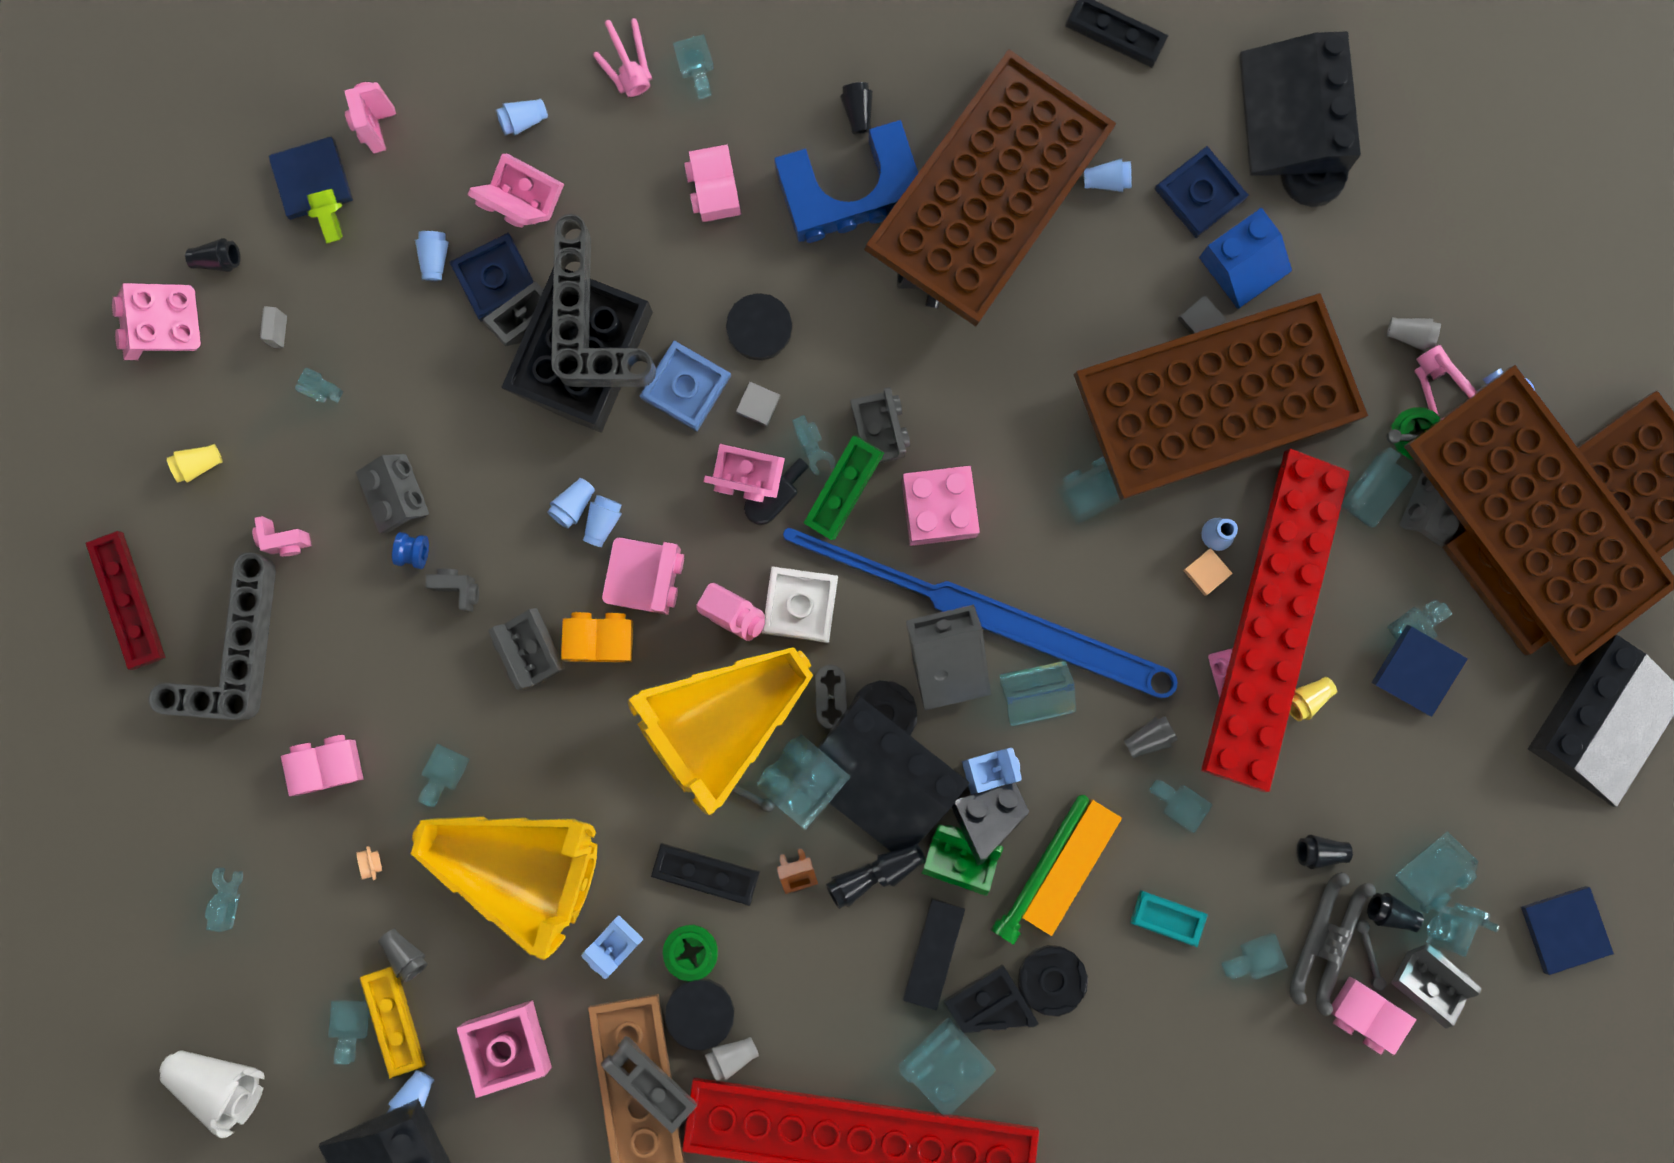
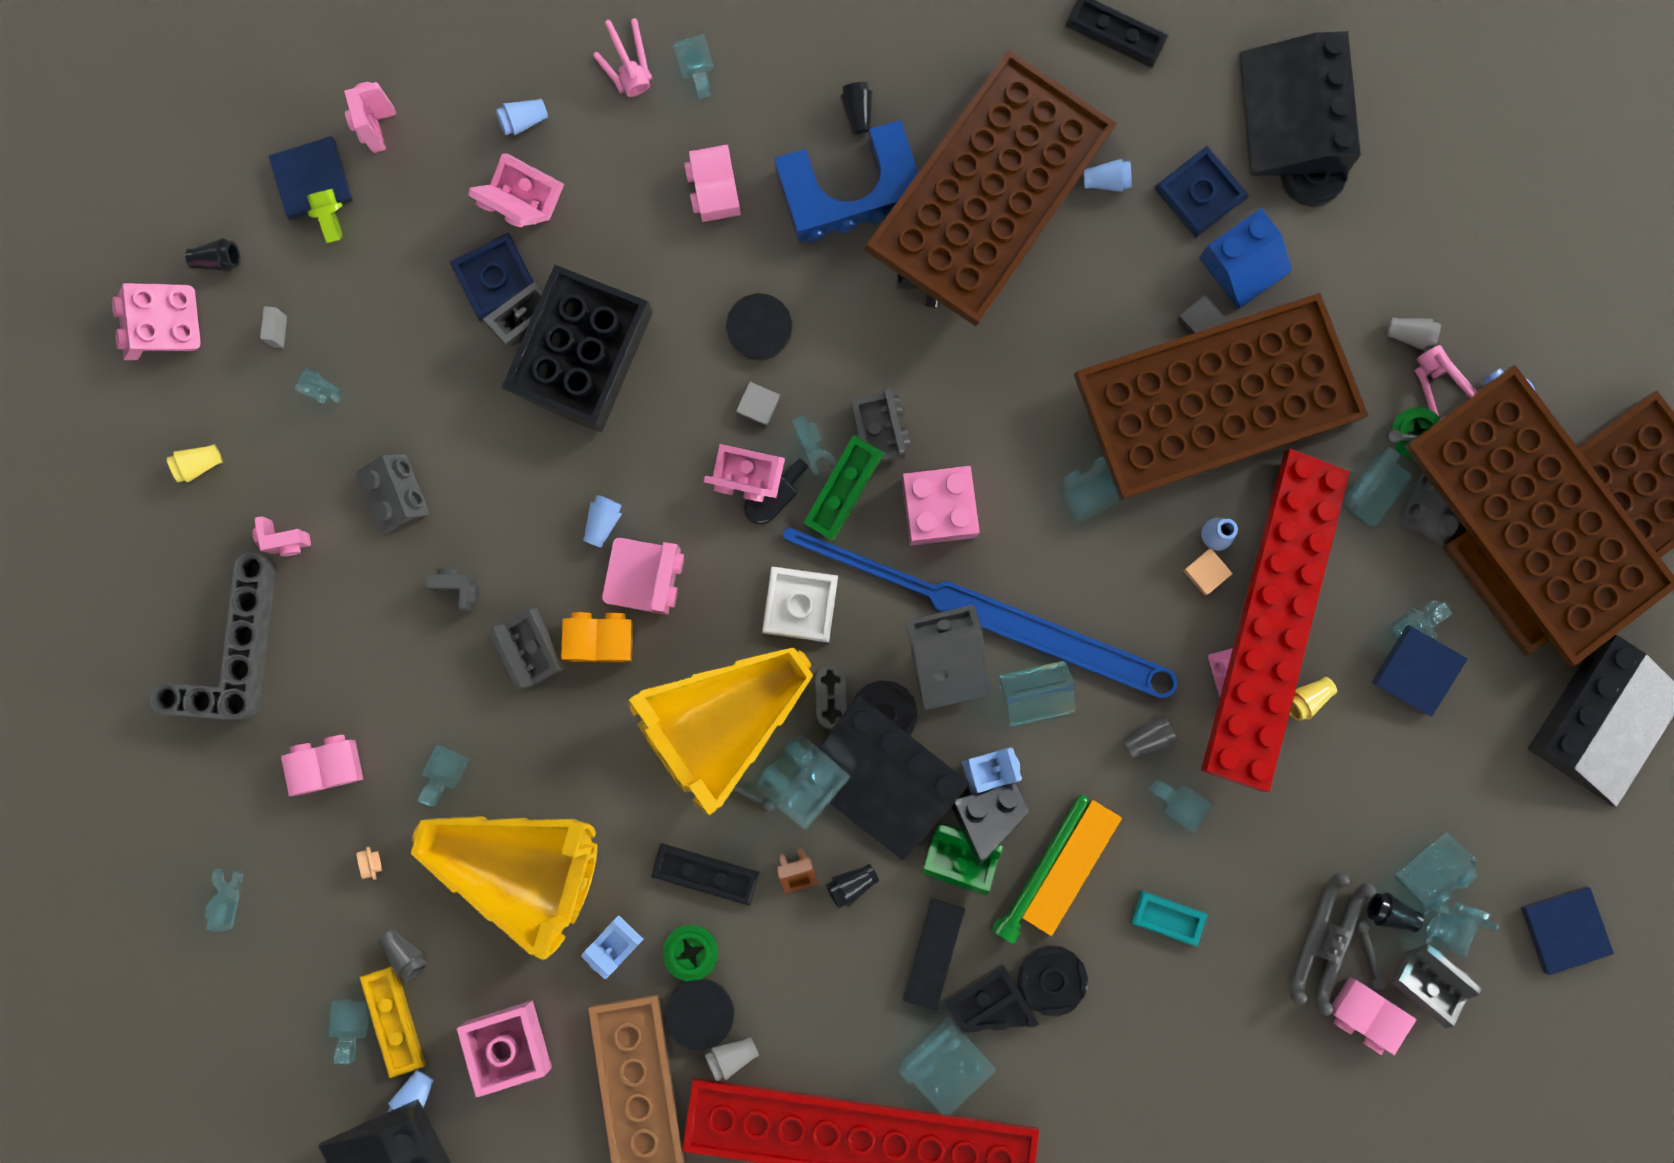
(125, 600): dark red plate -> none
(213, 1089): white cone -> none
(410, 550): blue wheel -> none
(432, 254): light blue cone -> none
(570, 504): light blue cone -> none
(578, 317): dark grey beam -> none
(649, 1085): dark grey plate -> none
(685, 385): medium blue tile -> none
(731, 612): bright pink brick -> none
(896, 865): black cone -> none
(1259, 957): clear light blue plate -> none
(1322, 852): black cone -> none

